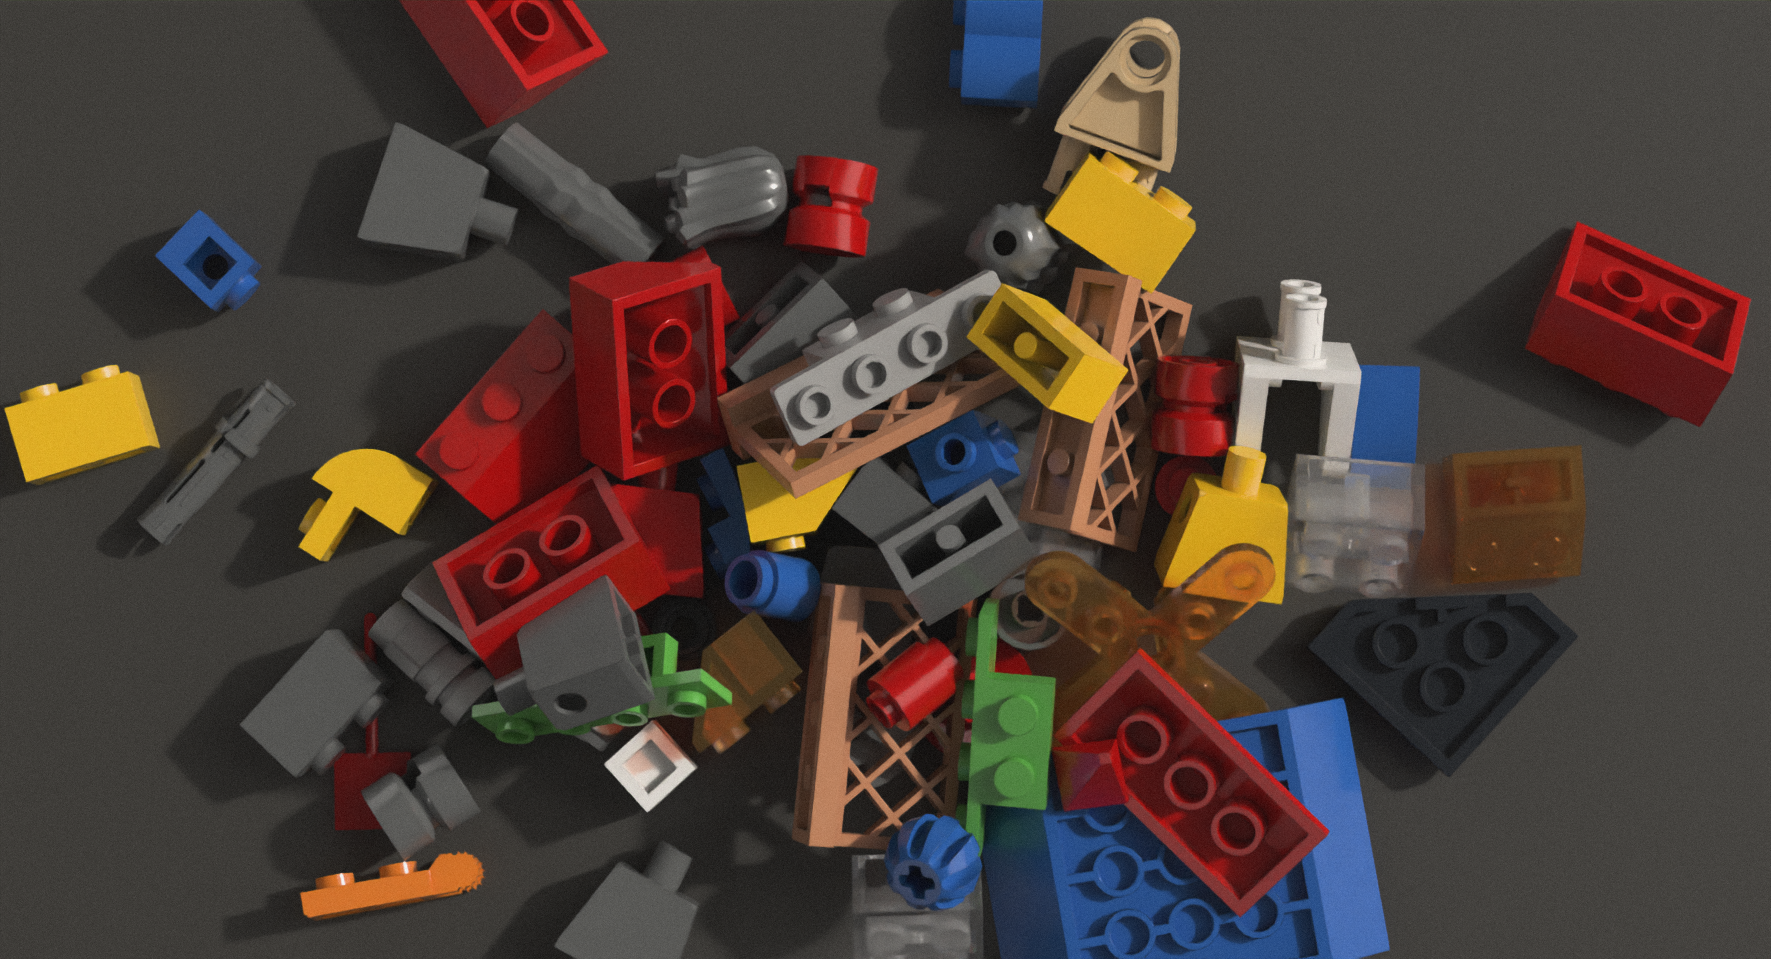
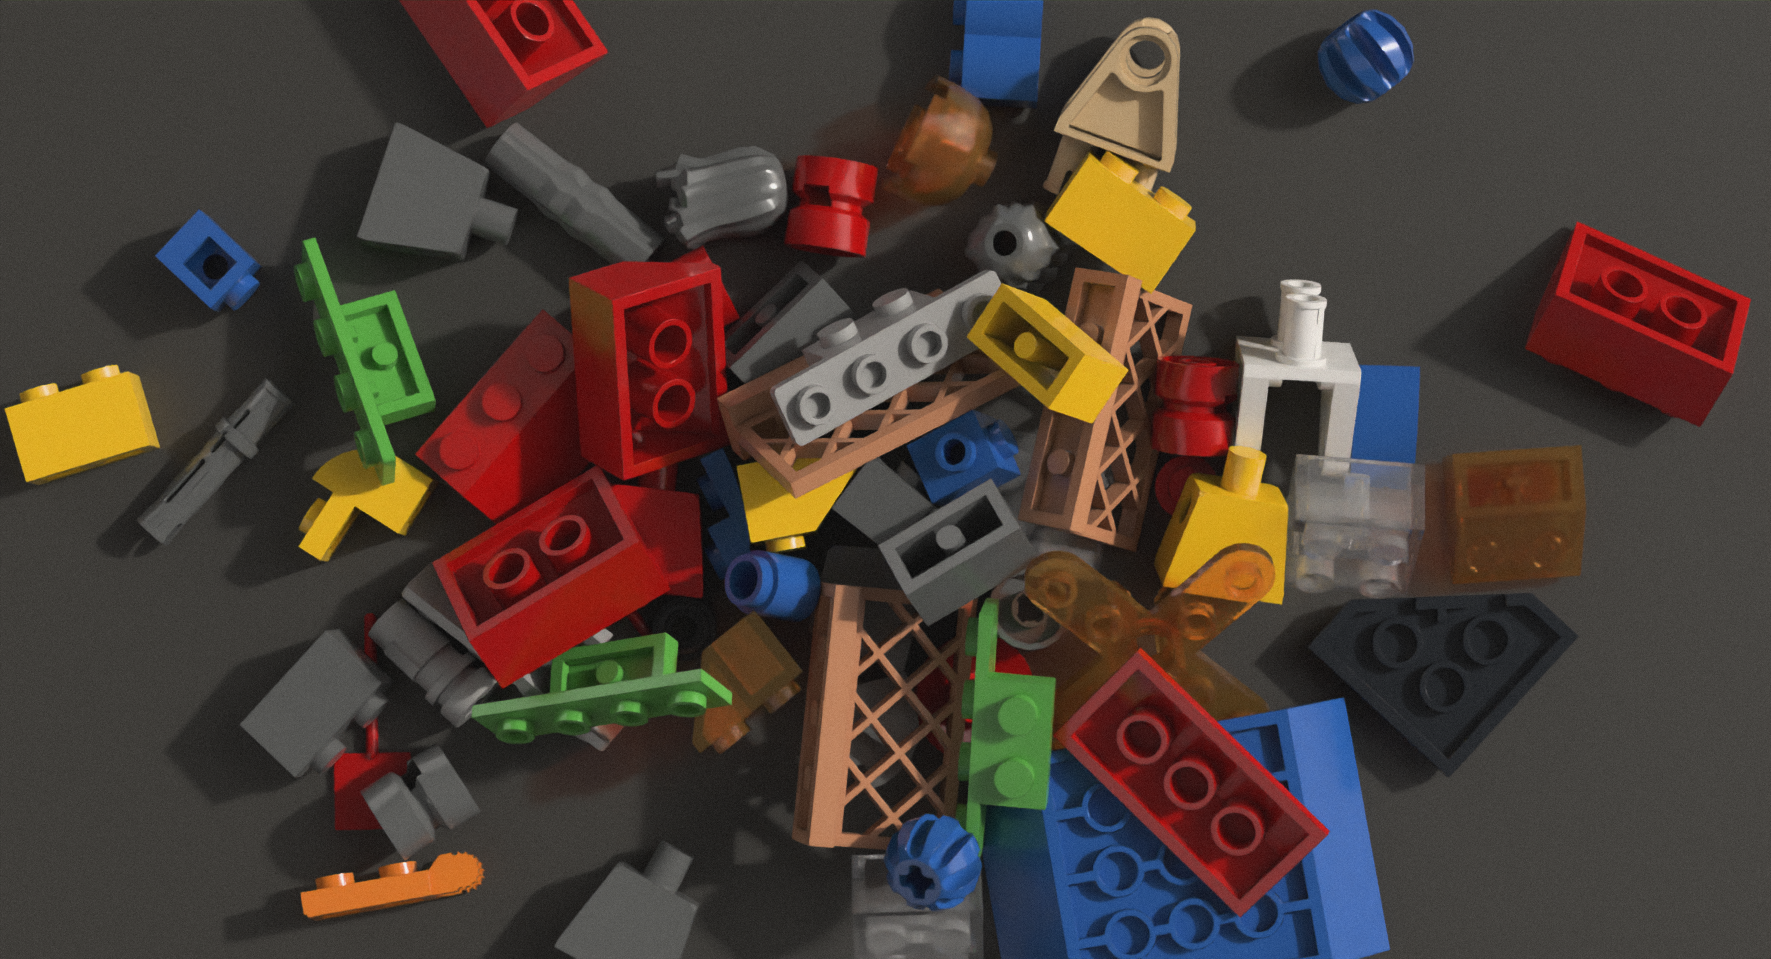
(375, 358): none -> bright green bracket
(580, 660): dark grey torso -> none
(651, 765): white brick -> none
(914, 684): red brick -> none
(942, 147): none -> clear orange cylinder
(1090, 775): red slope -> none
(1365, 56): none -> blue piece

